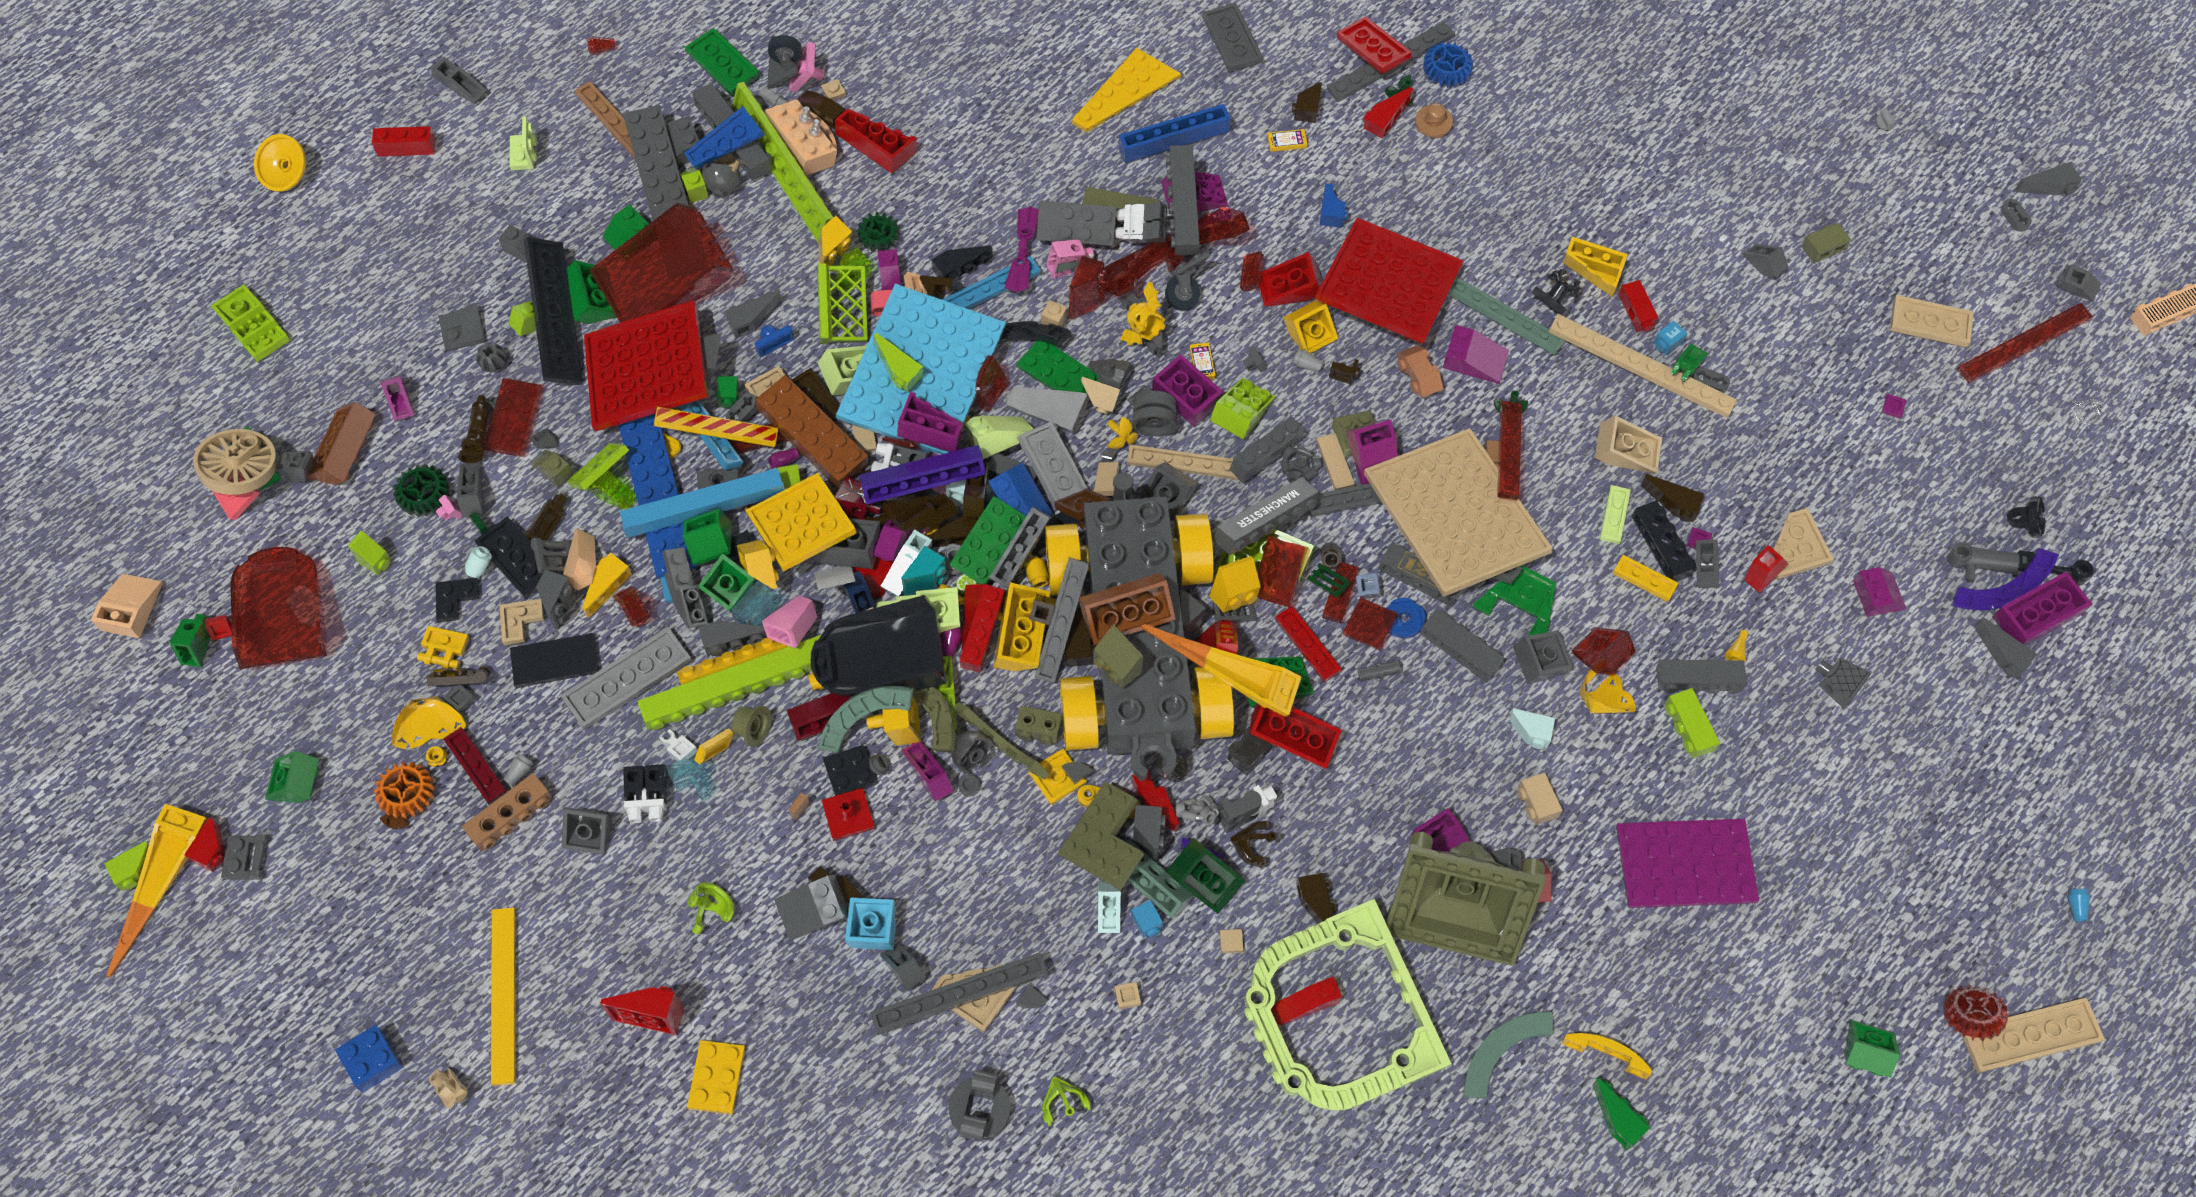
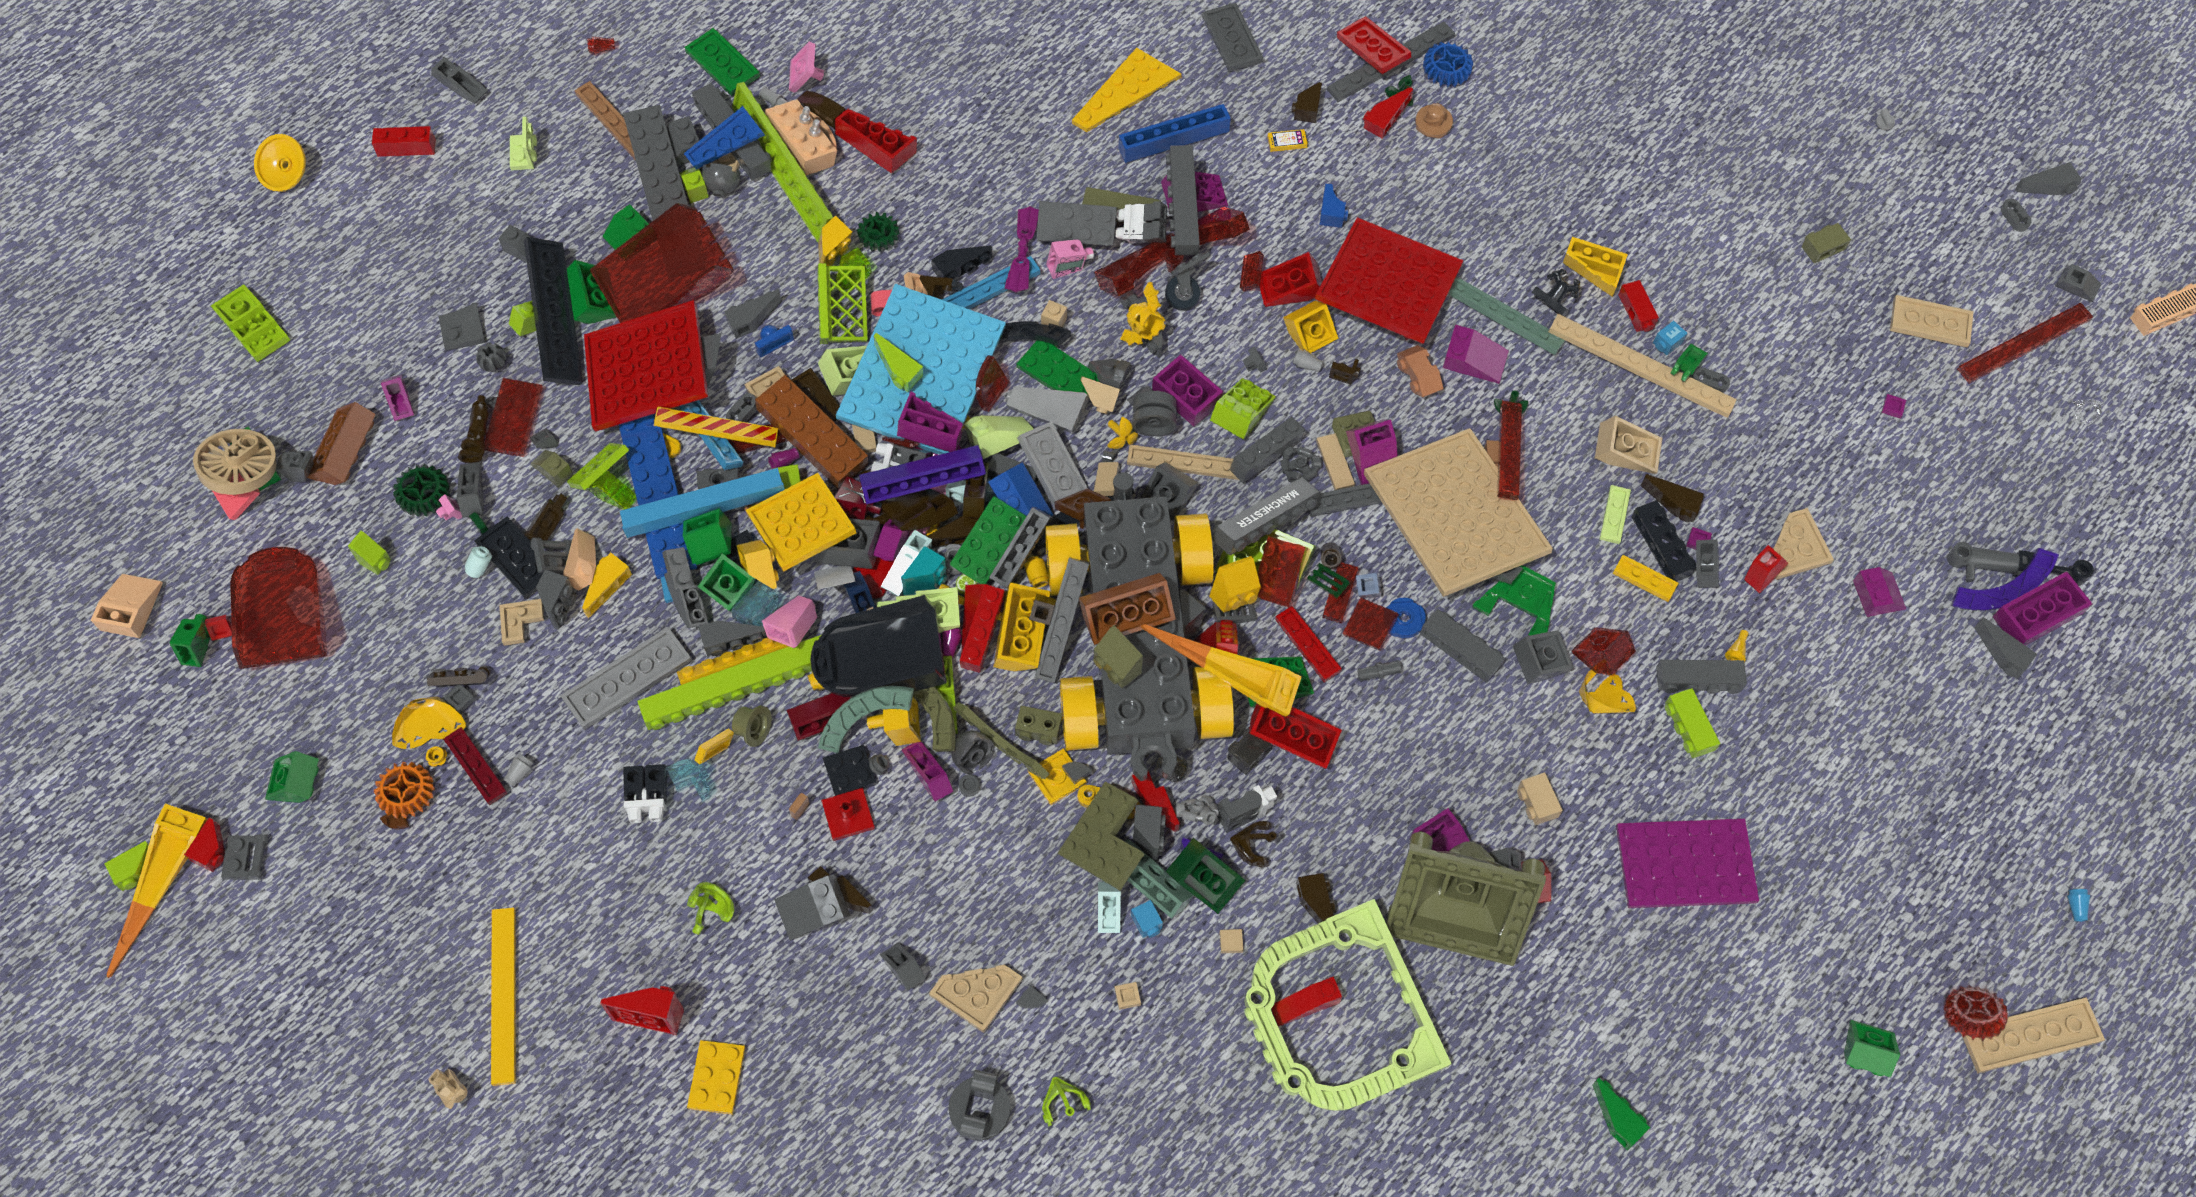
(369, 1058): blue brick -> none
(445, 641): yellow plate -> none
(450, 593): black plate -> none
(510, 801): medium nougat brick -> none
(554, 660): black tile -> none
(585, 830): dark grey slope -> none
(632, 606): clear red slope -> none
(679, 748): white plate -> none
(727, 391): green brick -> none
(783, 59): plate -> none
(833, 90): tan plate -> none
(871, 924): medium azure slope -> none
(889, 269): magenta slope -> none
(958, 993): dark grey plate -> none
(1078, 646): dark brown slope -> none
(1087, 287): clear red slope -> none
(1202, 359): tile -> none
(1408, 569): dark grey brick -> none
(1497, 1044): sand green tile -> none
(1533, 727): light aqua slope -> none
(1635, 1064): yellow slope -> none
(1767, 259): dark grey slope -> none
(1842, 680): dark grey torso -> none
(2030, 517): black tile -> none

